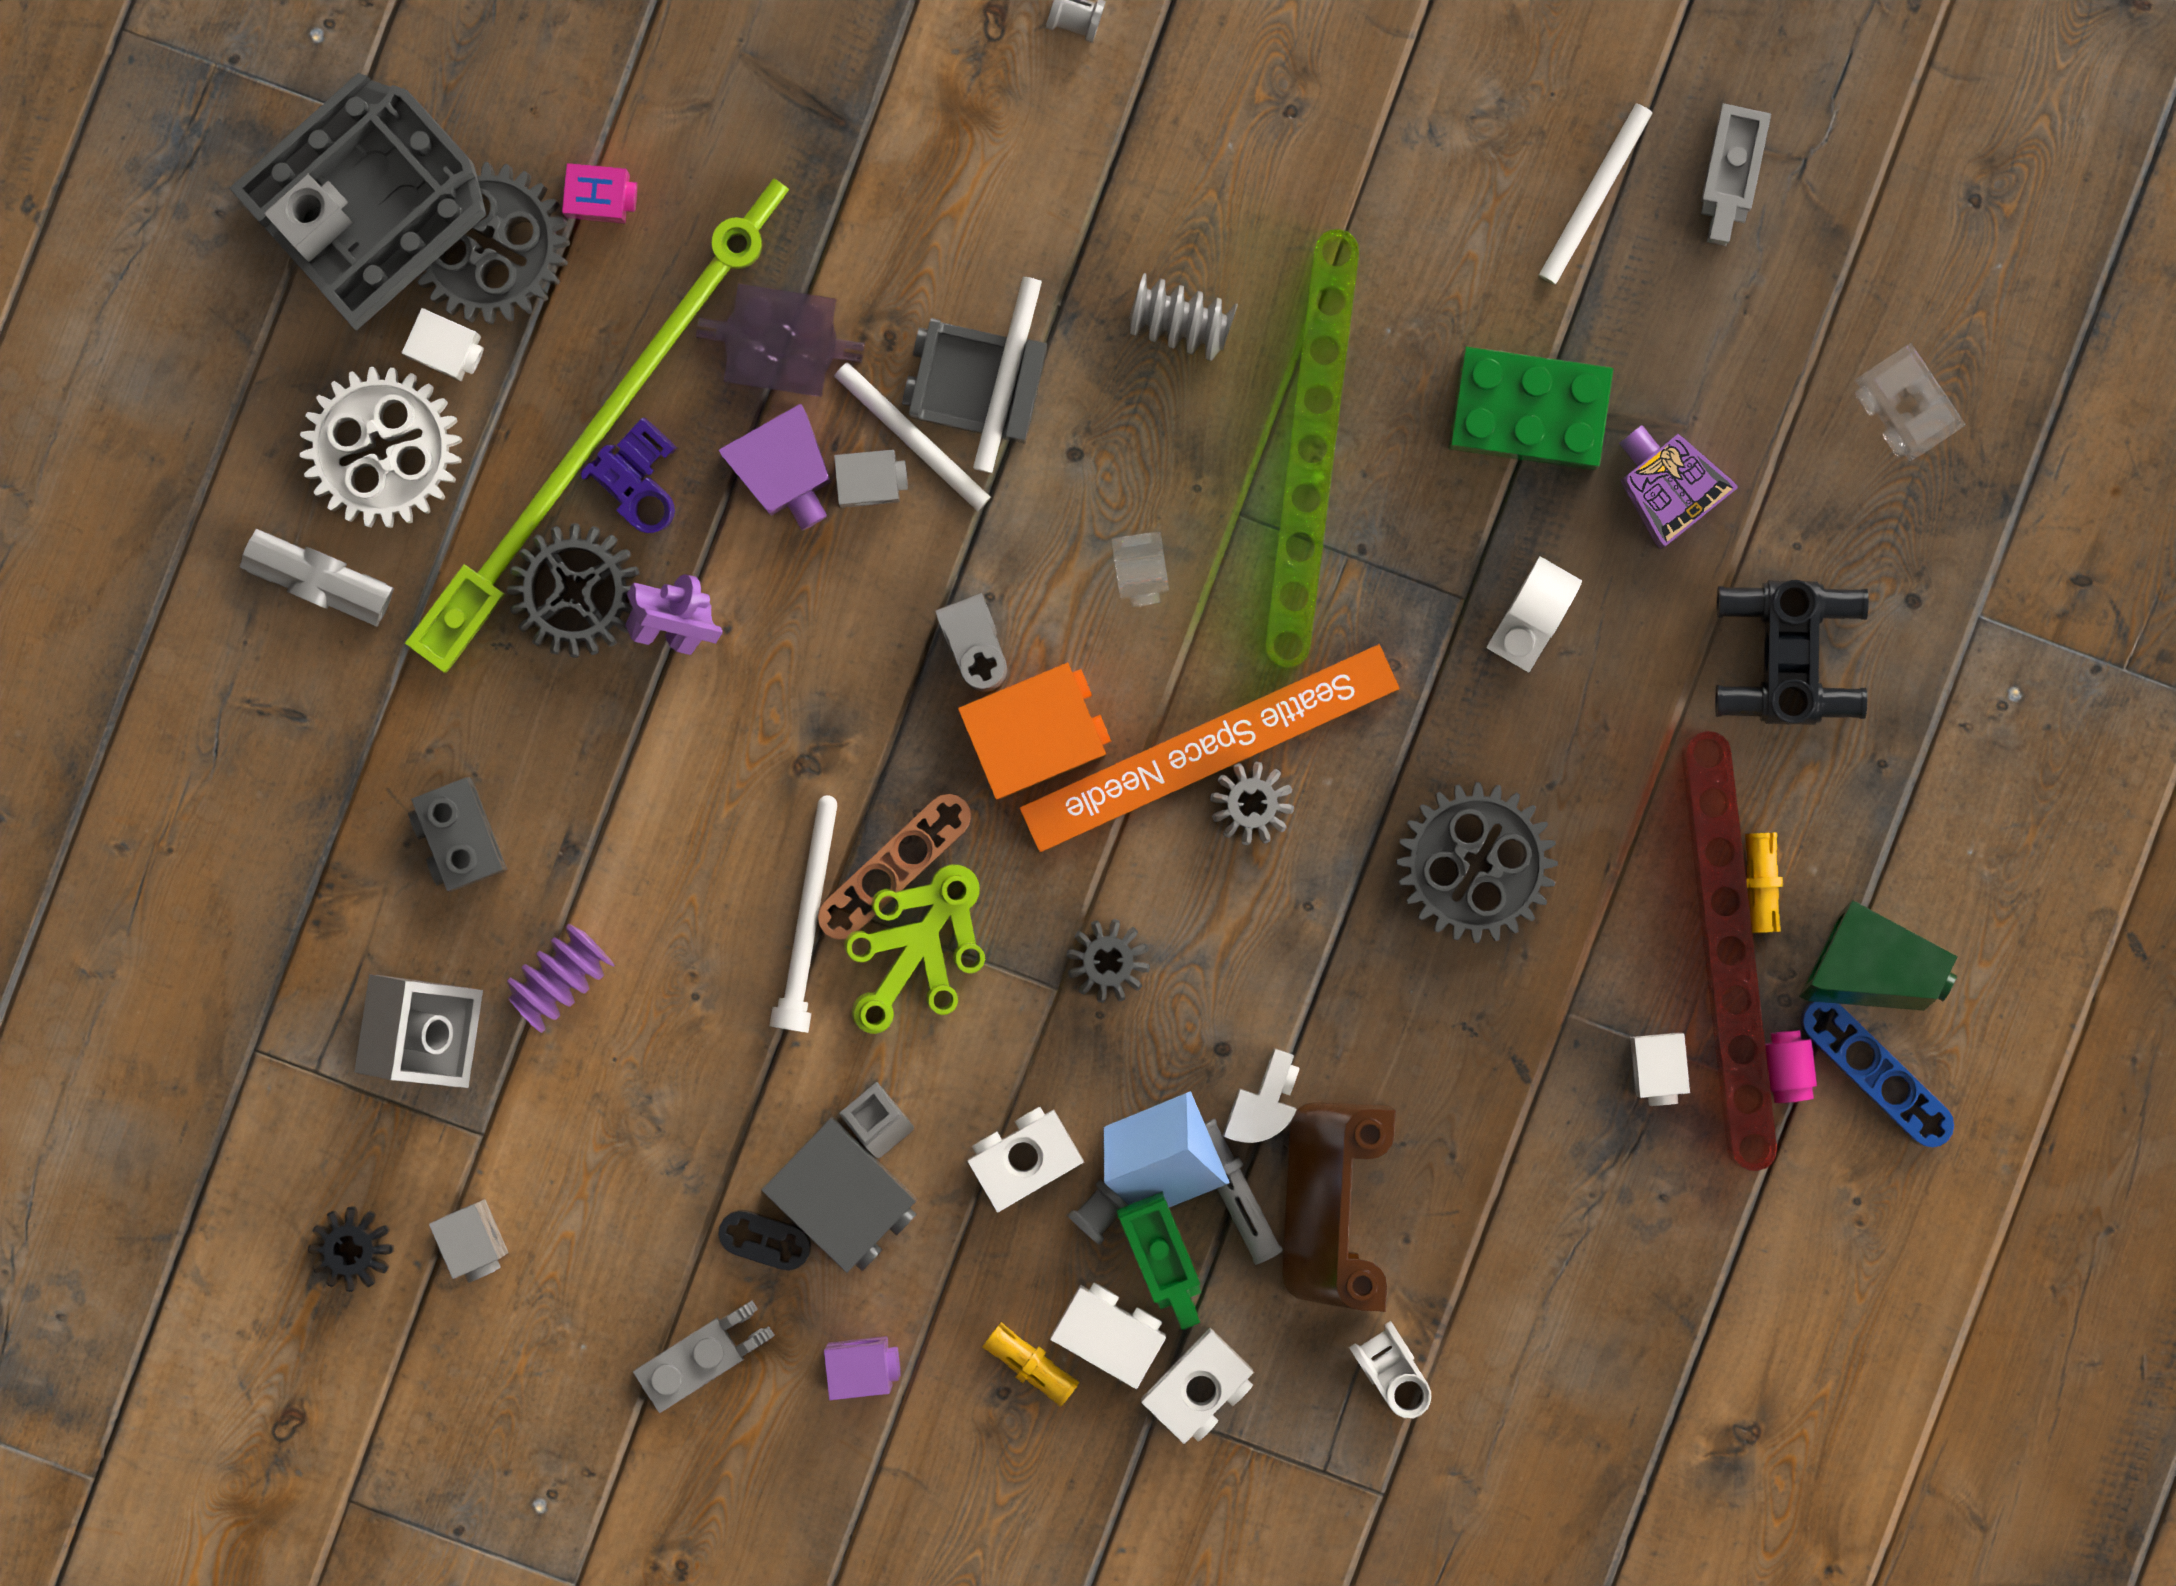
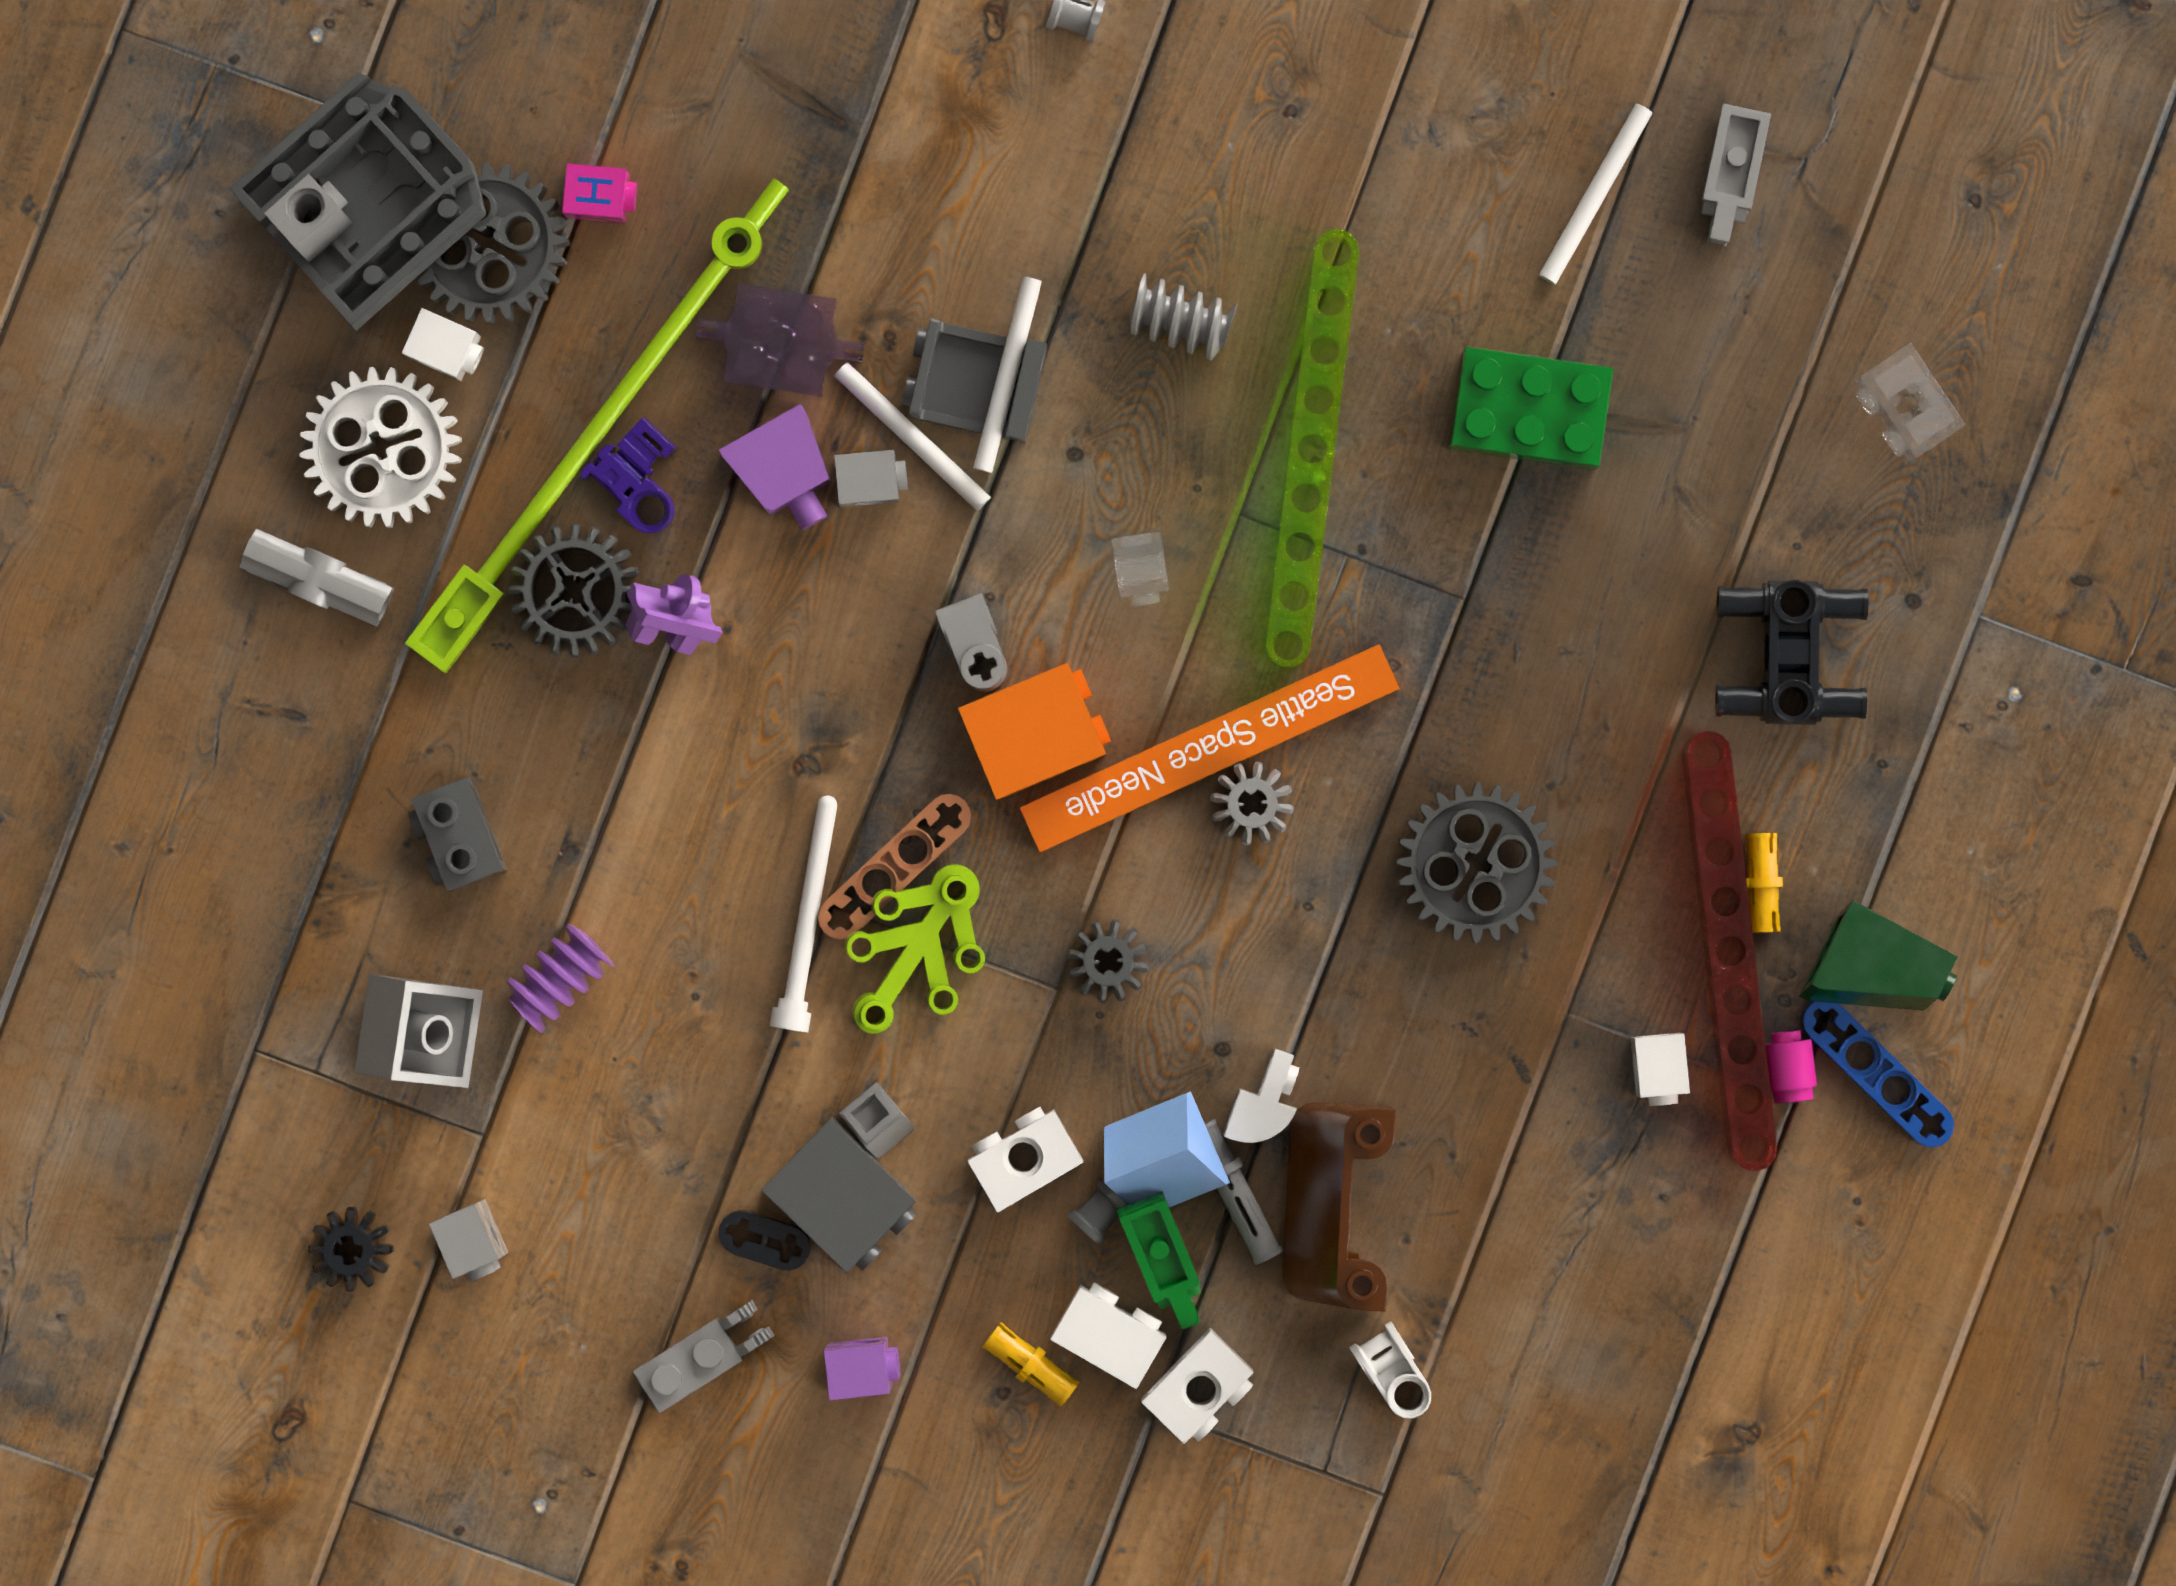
(1534, 614): white brick -> none
(1671, 484): torso -> none

